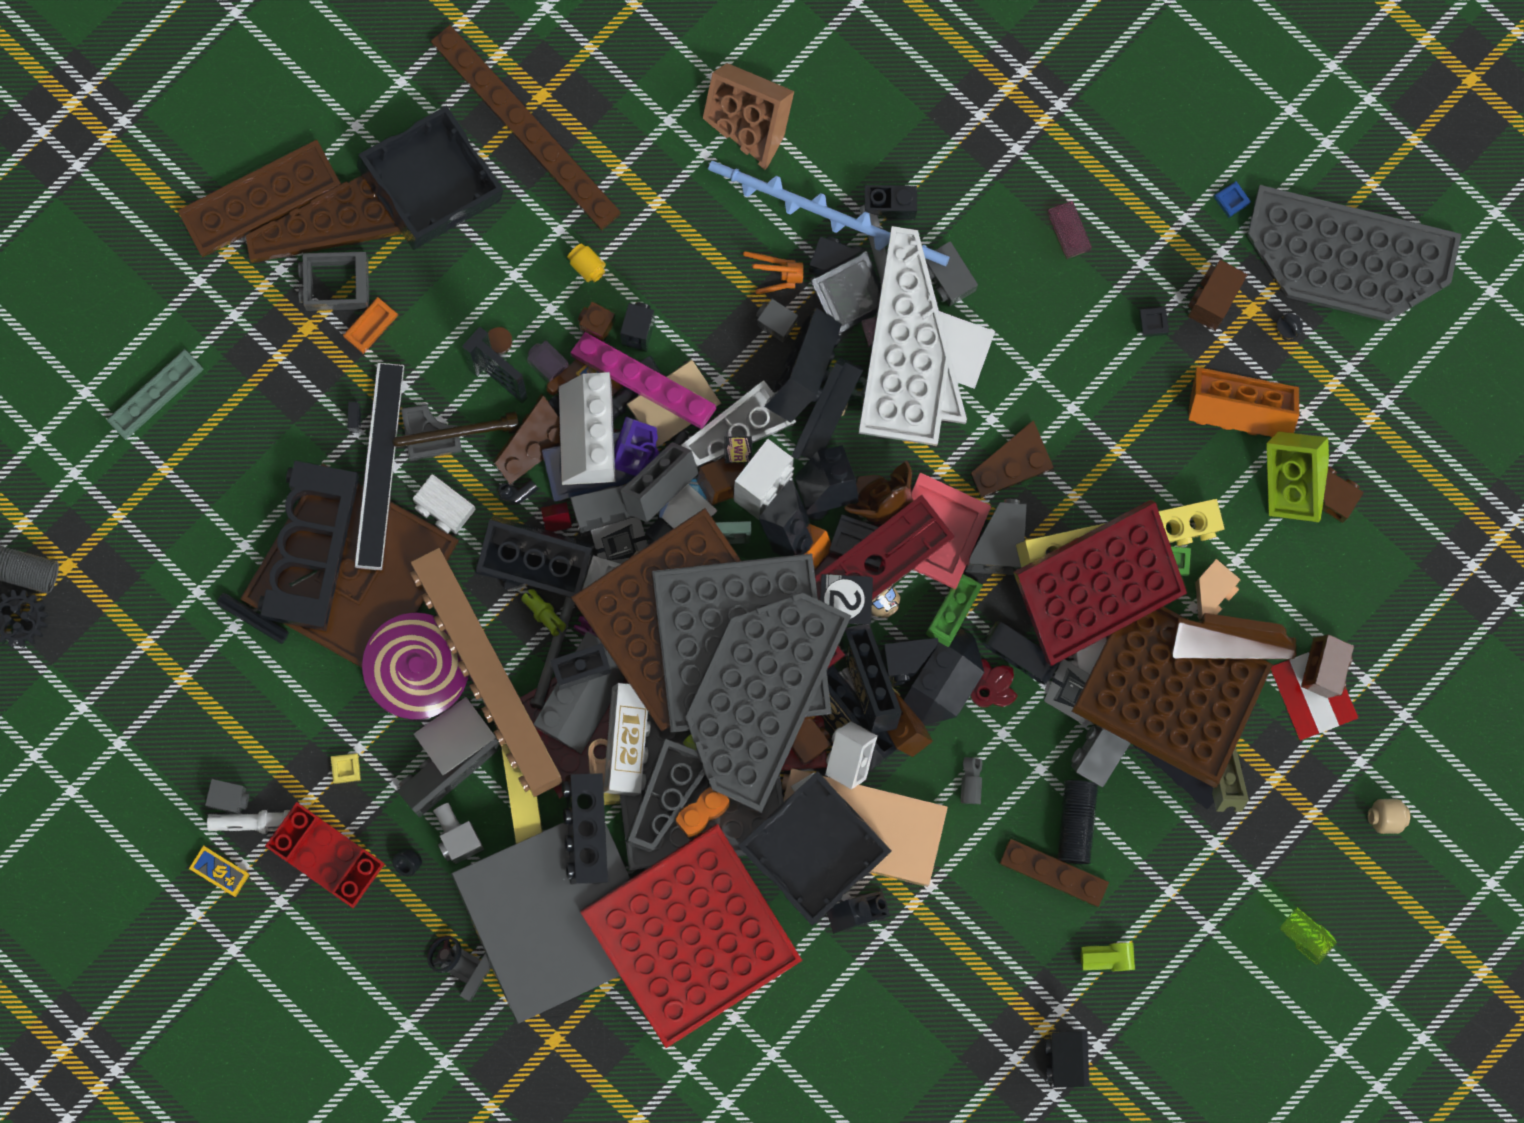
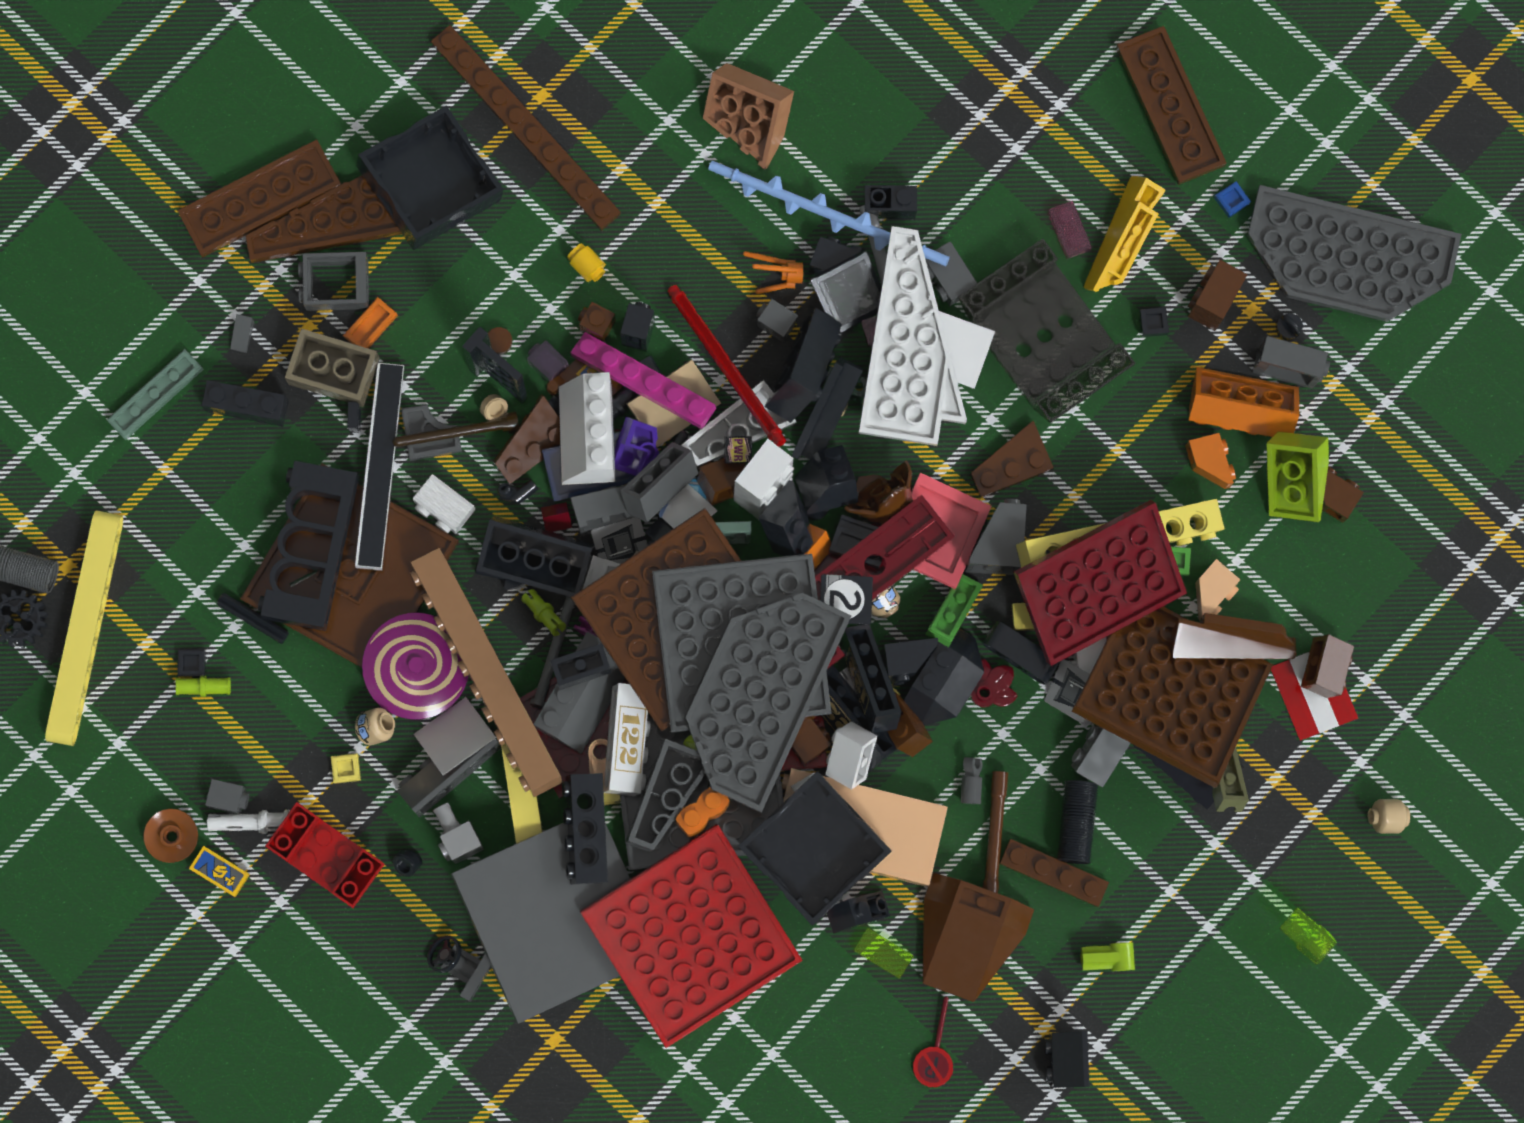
(84, 628): none -> light yellow beam
(157, 834): none -> dark orange dish
(191, 663): none -> black tile
(203, 686): none -> lime pin
(242, 333): none -> dark grey piece
(245, 403): none -> black brick
(332, 367): none -> dark tan brick
(374, 726): none -> tan head
(493, 407): none -> tan tile
(728, 368): none -> red piece
(883, 953): none -> clear neon green tile
(934, 1065): none -> piece
(968, 935): none -> reddish brown wedge
(998, 796): none -> reddish brown piece
(1021, 617): none -> light yellow tile
(1029, 298): none -> clear smoke slope
(1125, 234): none -> yellow wedge
(1171, 105): none -> reddish brown plate
(1209, 459): none -> orange slope
(1291, 362): none -> dark grey window

